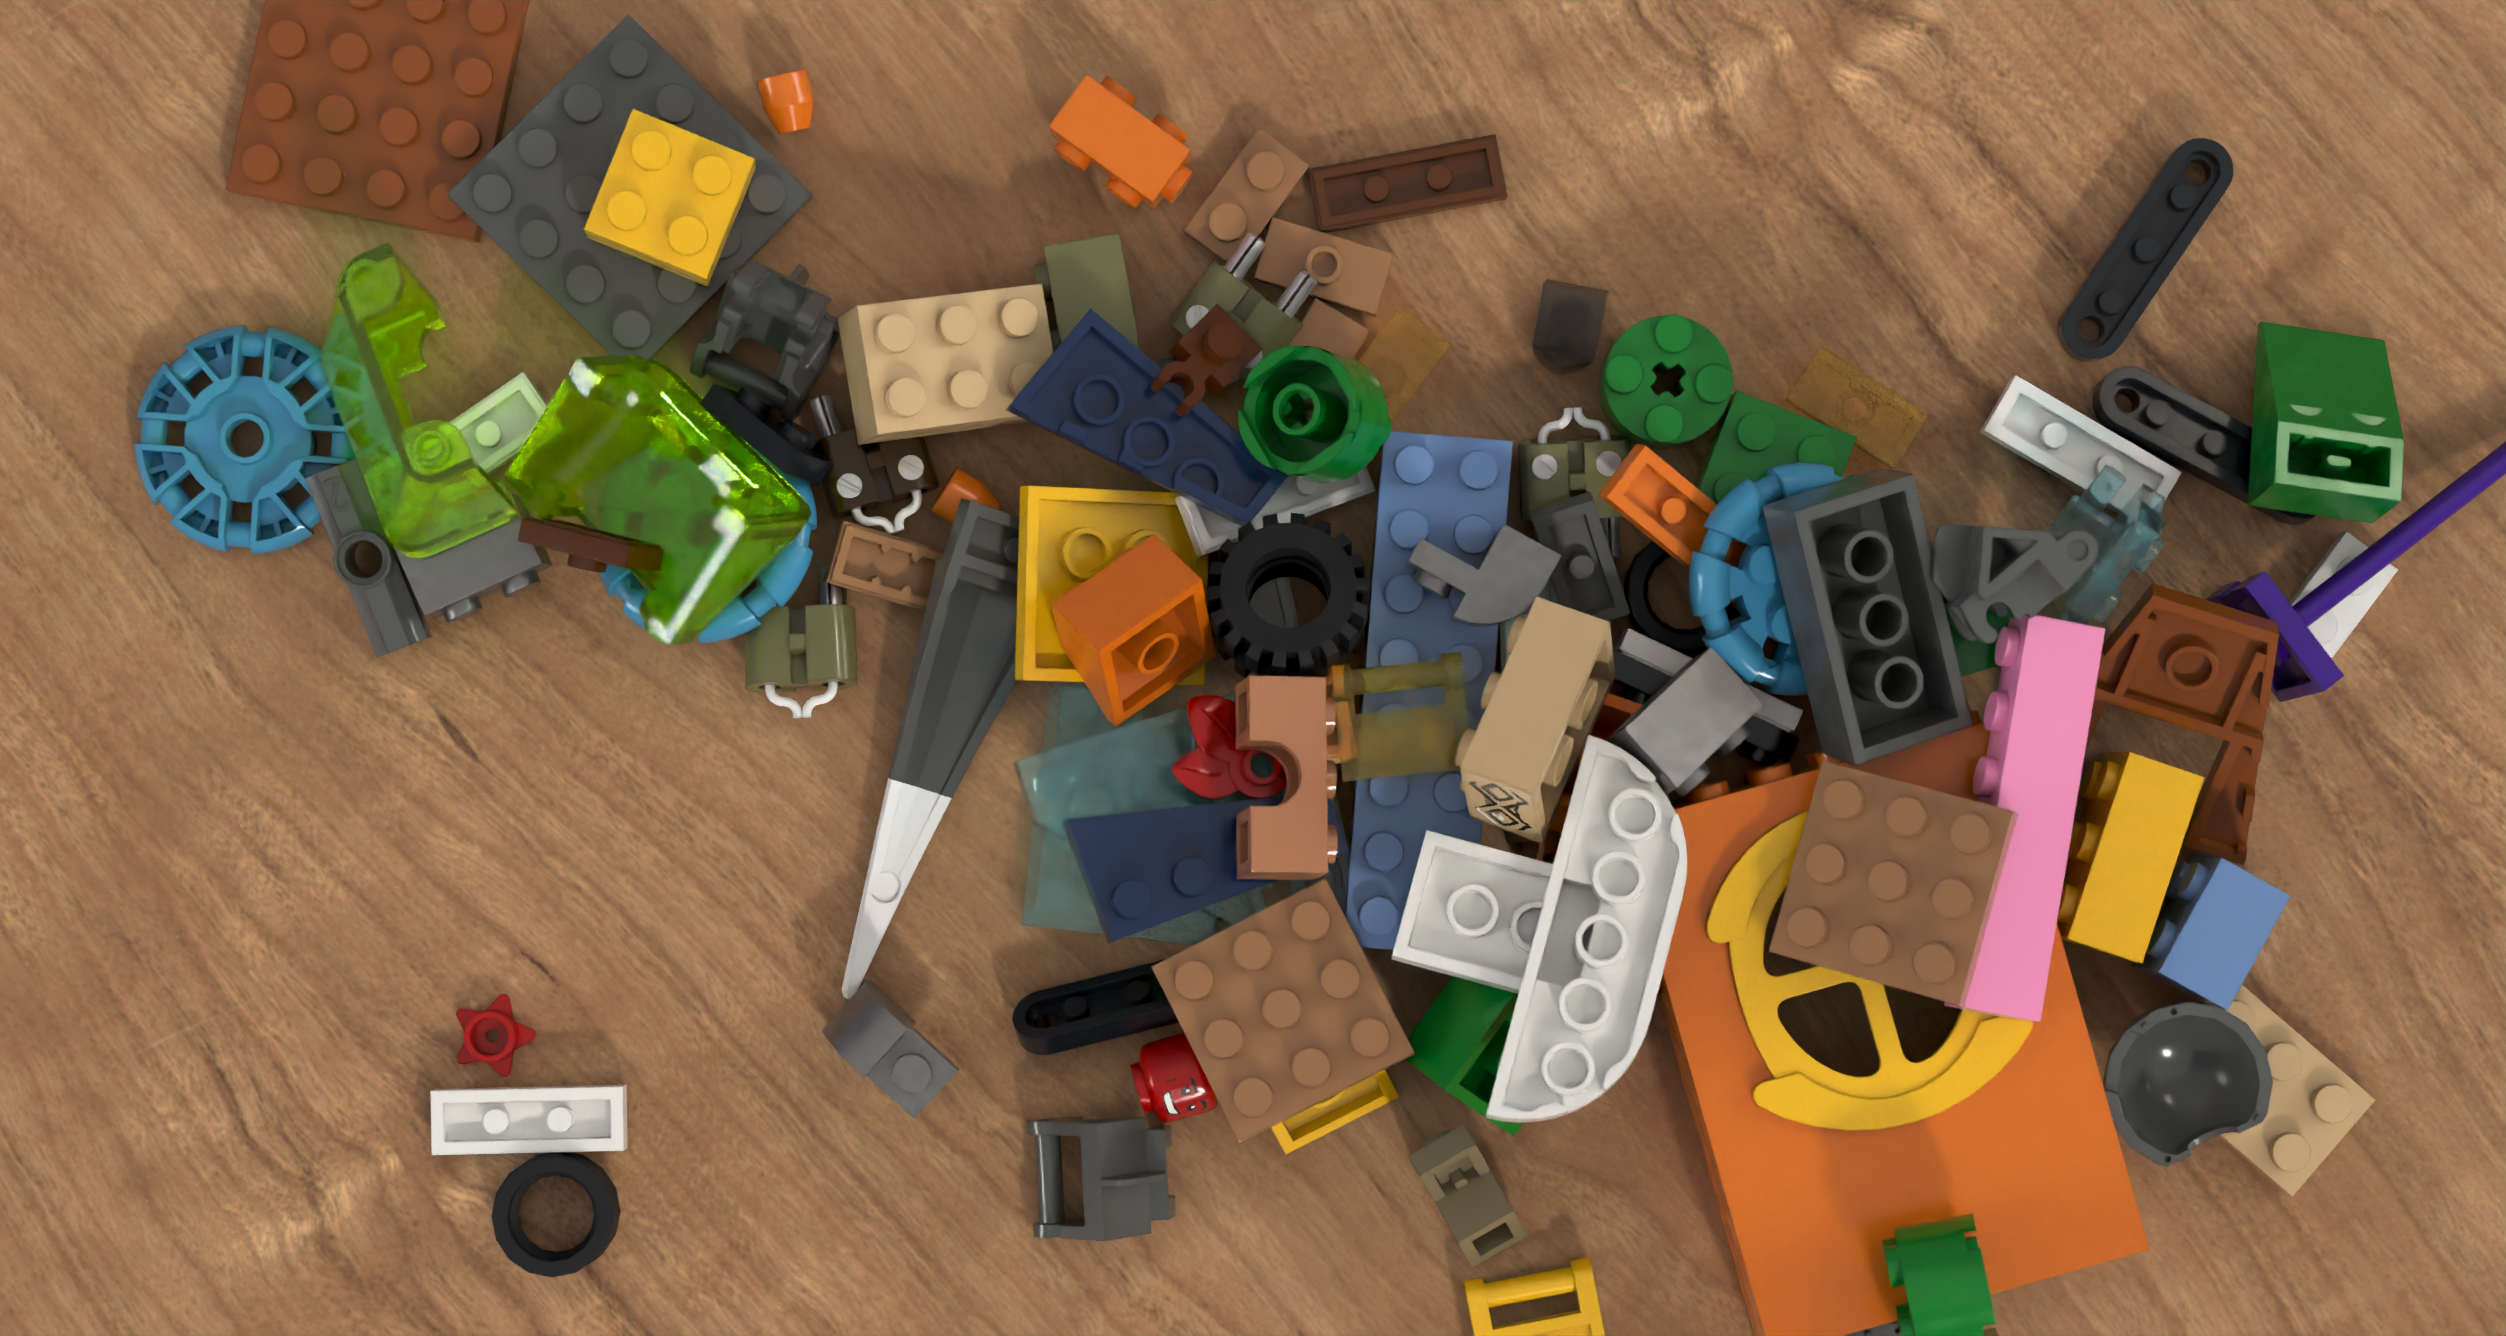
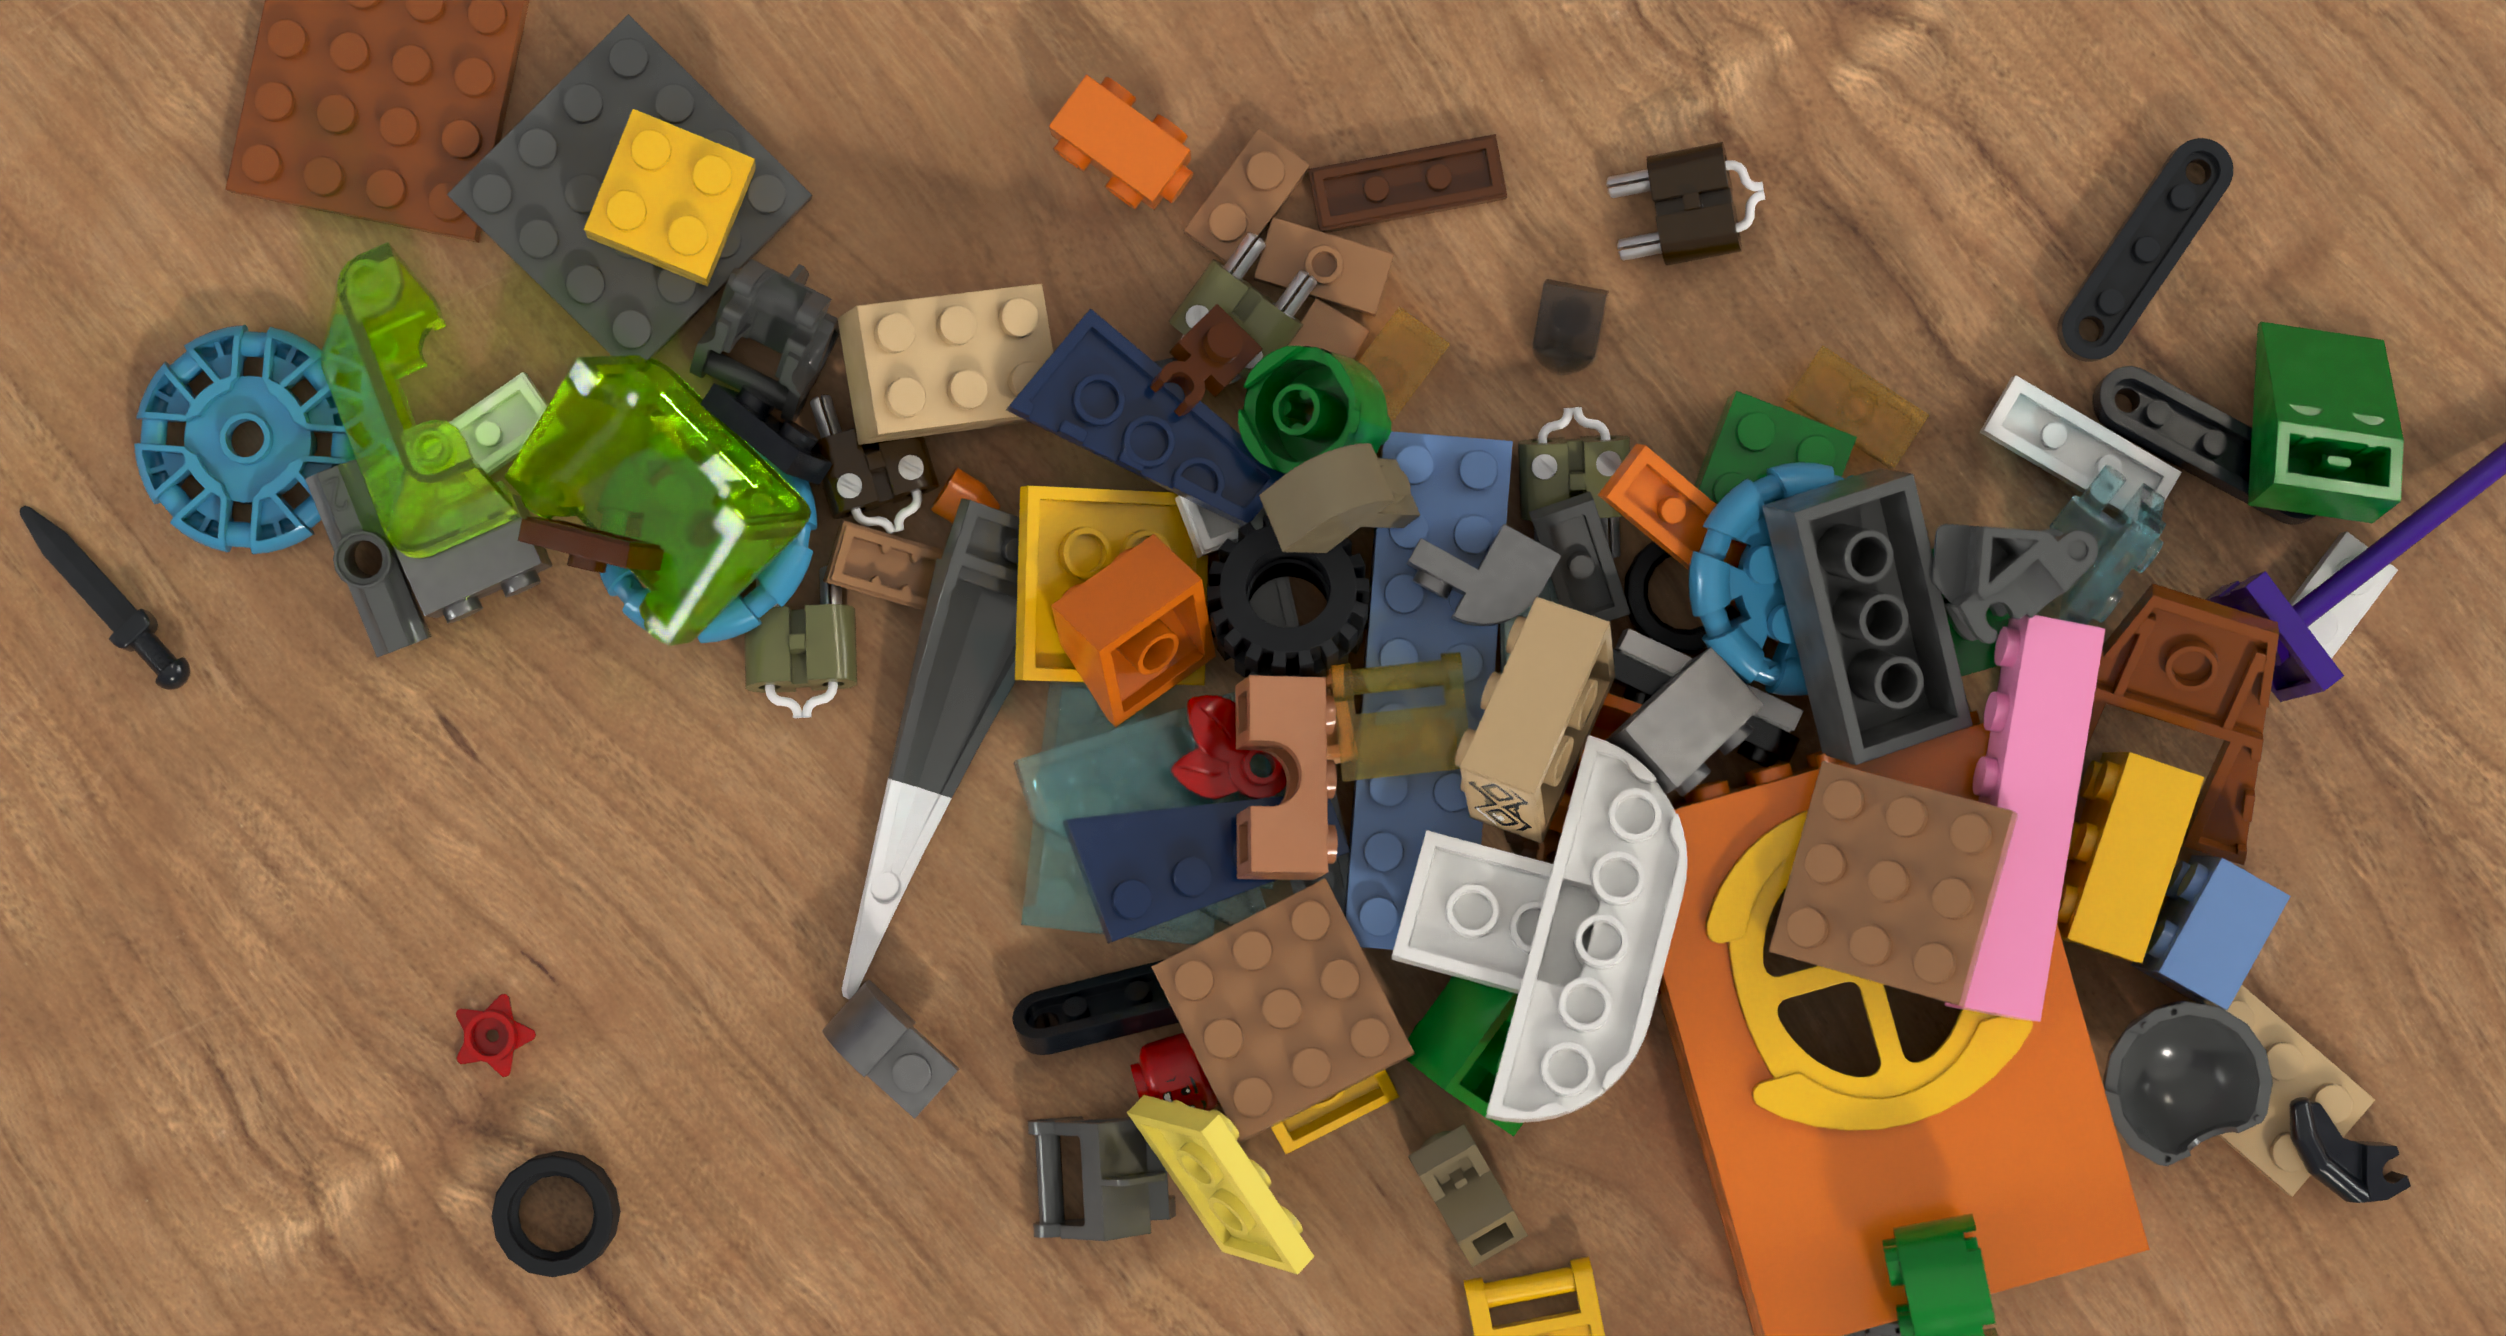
(131, 627): none -> black sword
(529, 1119): white plate -> none
(788, 100): orange hose -> none
(1085, 277): olive brick -> none
(1222, 1183): none -> light yellow plate
(1335, 496): none -> dark tan brick
(1691, 204): none -> dark brown piece
(1701, 388): green brick -> none
(2342, 1165): none -> black piece

